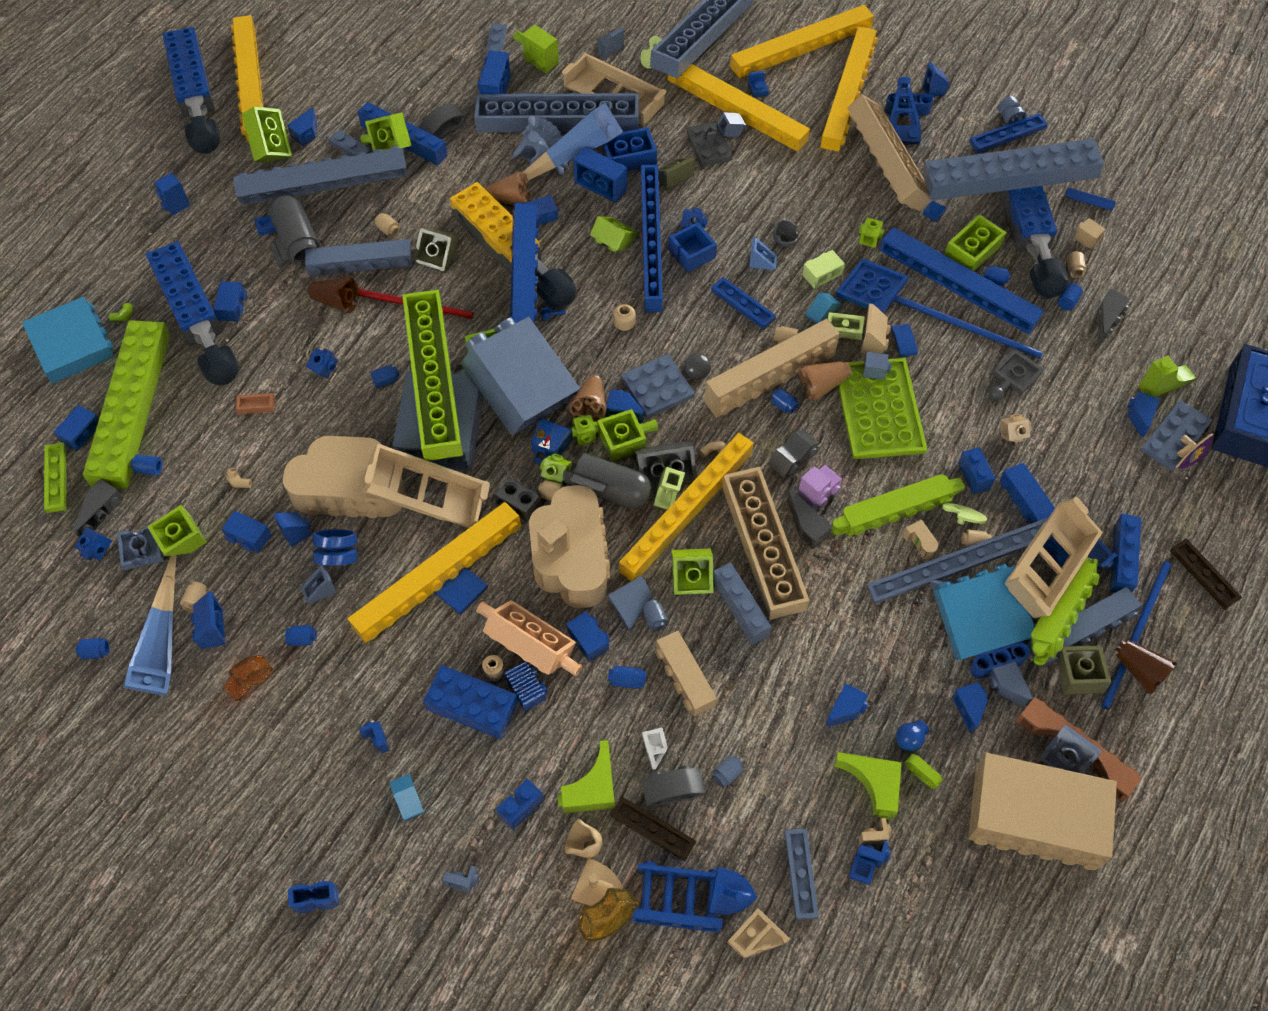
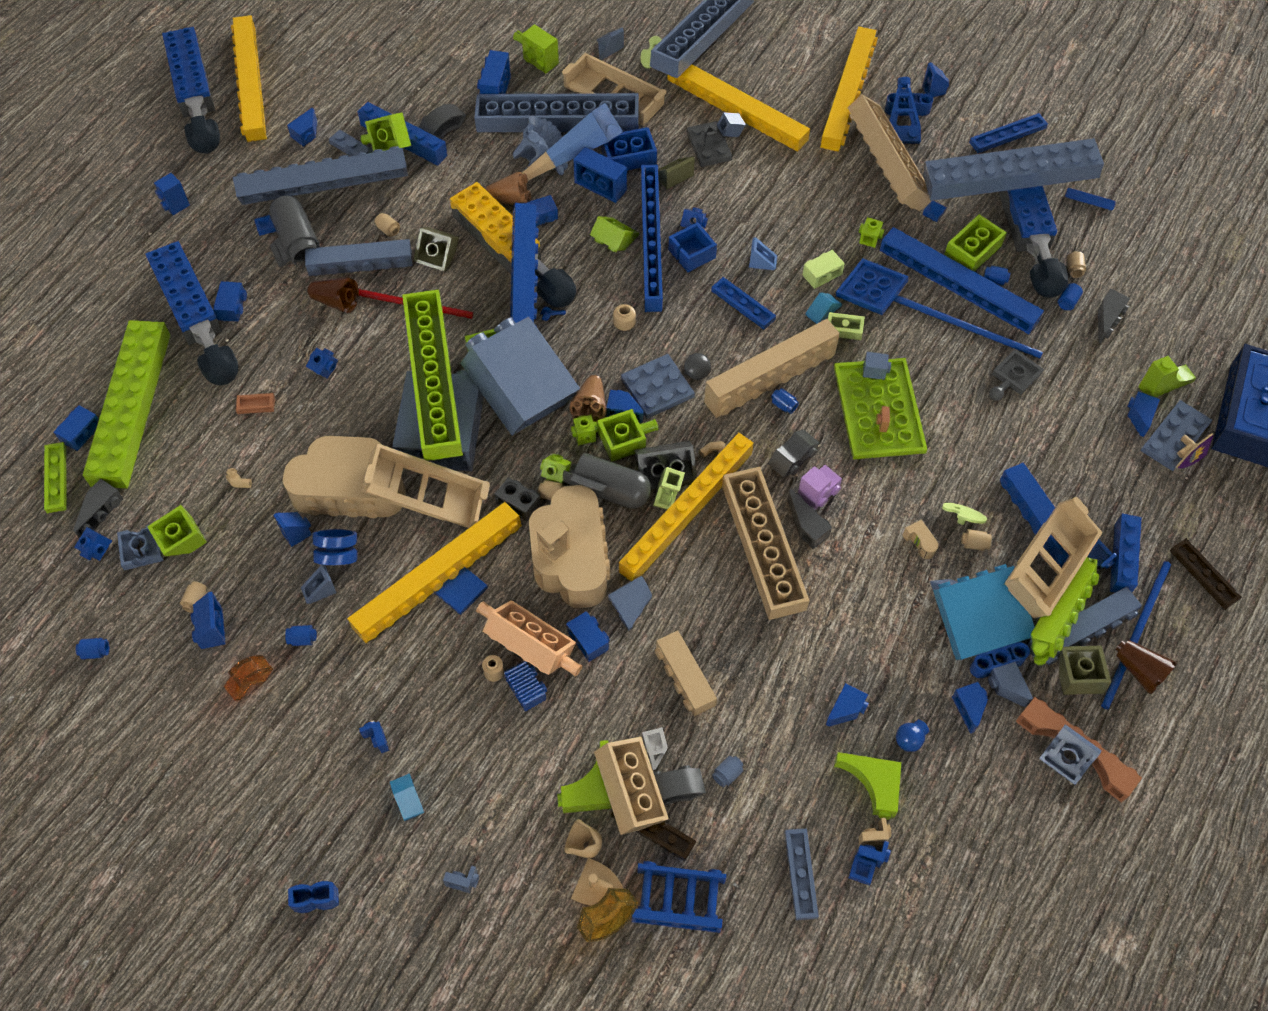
(68, 339): dark azure brick -> none
(123, 315): lime arm -> none
(146, 464): blue brick -> none
(151, 659): medium blue plate -> none
(246, 532): blue piece -> none
(266, 134): lime slope -> none
(384, 376): blue brick -> none
(470, 702): blue brick -> none
(496, 38): sand blue plate -> none
(517, 809): blue piece -> none
(550, 439): blue torso -> none
(627, 677): blue head -> none
(630, 785): none -> tan slope
(655, 615): sand blue brick -> none
(692, 571): lime slope -> none
(730, 893): blue shield -> none
(741, 603): sand blue brick -> none
(757, 84): blue bracket -> none
(757, 936): tan wing -> none
(783, 333): tan brick -> none
(785, 233): dark grey hair -> none
(800, 41): yellow brick -> none
(823, 377): medium nougat cone -> none
(875, 331): tan slope -> none
(883, 419): none -> nougat plate
(896, 505): lime hinge -> none
(904, 339): blue slope -> none
(923, 771): lime beam -> none
(954, 563): sand blue plate -> none
(976, 470): blue brick -> none
(1011, 110): sand blue wheel -> none
(1015, 428): tan brick -> none
(1043, 811): tan brick -> none
(1089, 233): tan brick -> none

